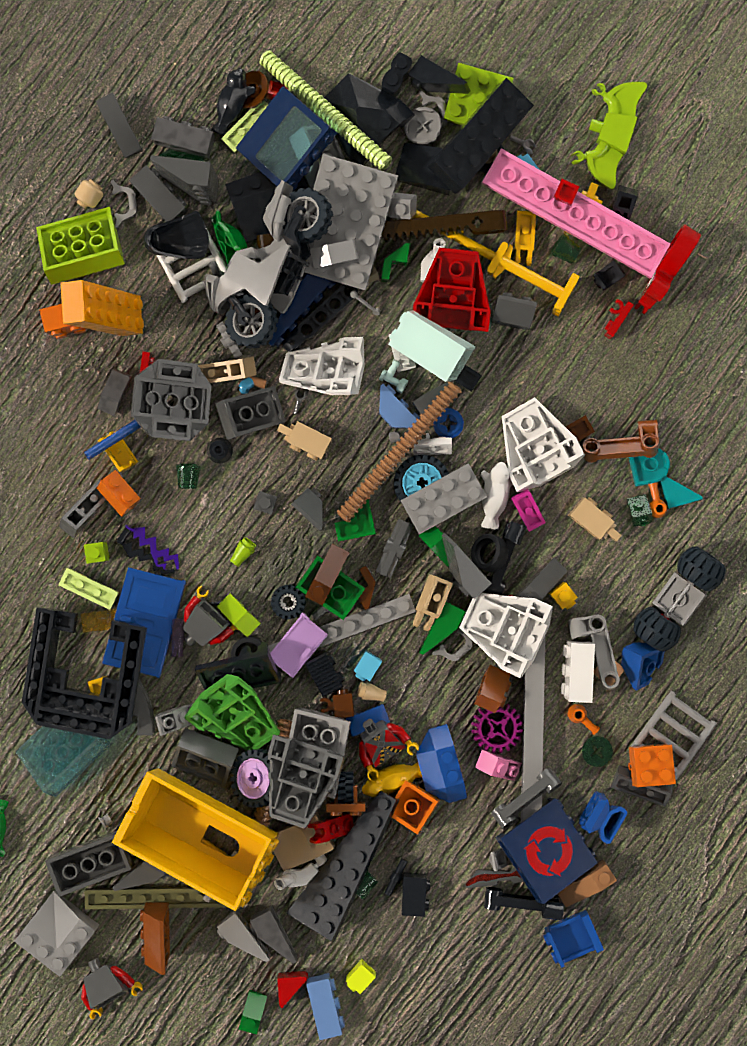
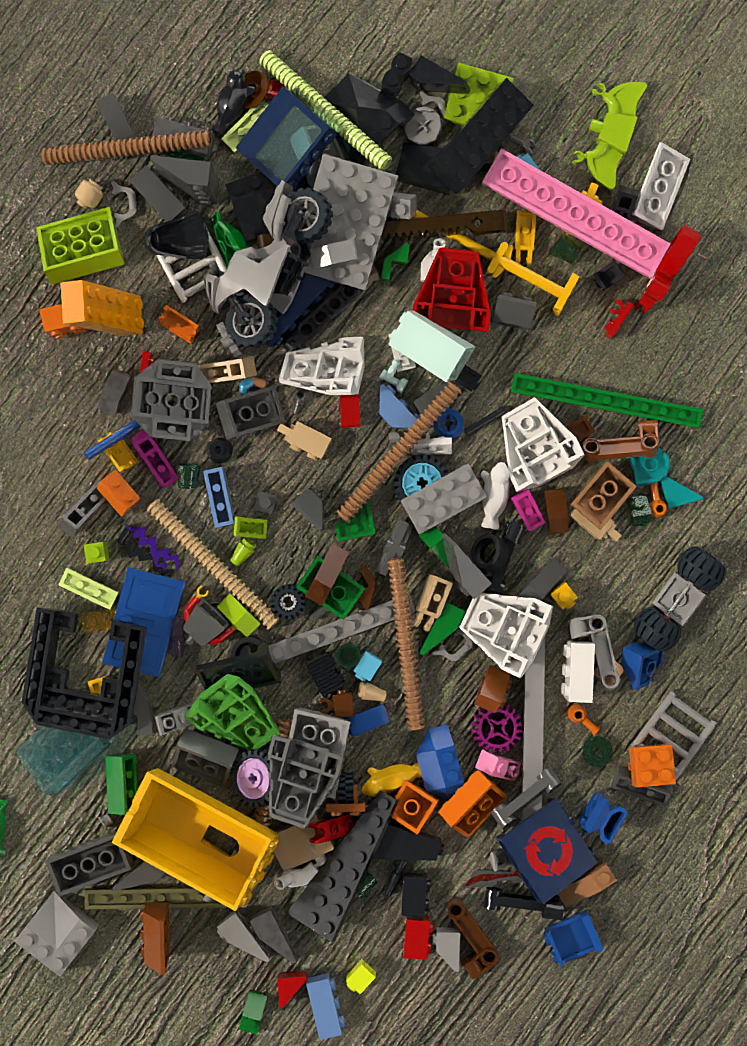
(105, 985): dark grey torso -> none
(121, 782): none -> green brick
(126, 147): none -> medium nougat piece
(154, 458): none -> magenta slope
(179, 324): none -> orange hinge
(212, 563): none -> tan piece
(219, 497): none -> medium blue brick
(250, 527): none -> lime slope
(298, 645): lavender door -> none
(348, 655): none -> clear green piece
(349, 411): none -> red slope
(354, 294): light grey hinge -> none
(382, 742): torso -> none
(404, 844): none -> black slope
(406, 644): none -> medium nougat piece
(416, 937): none -> red brick
(448, 945): none -> light grey slope
(472, 804): none -> orange brick
(475, 962): none -> reddish brown piece
(486, 420): none -> black piece
(556, 510): none -> reddish brown slope
(566, 192): red plate -> none
(603, 495): none -> medium nougat slope
(606, 400): none -> green plate
(660, 187): none -> white slope

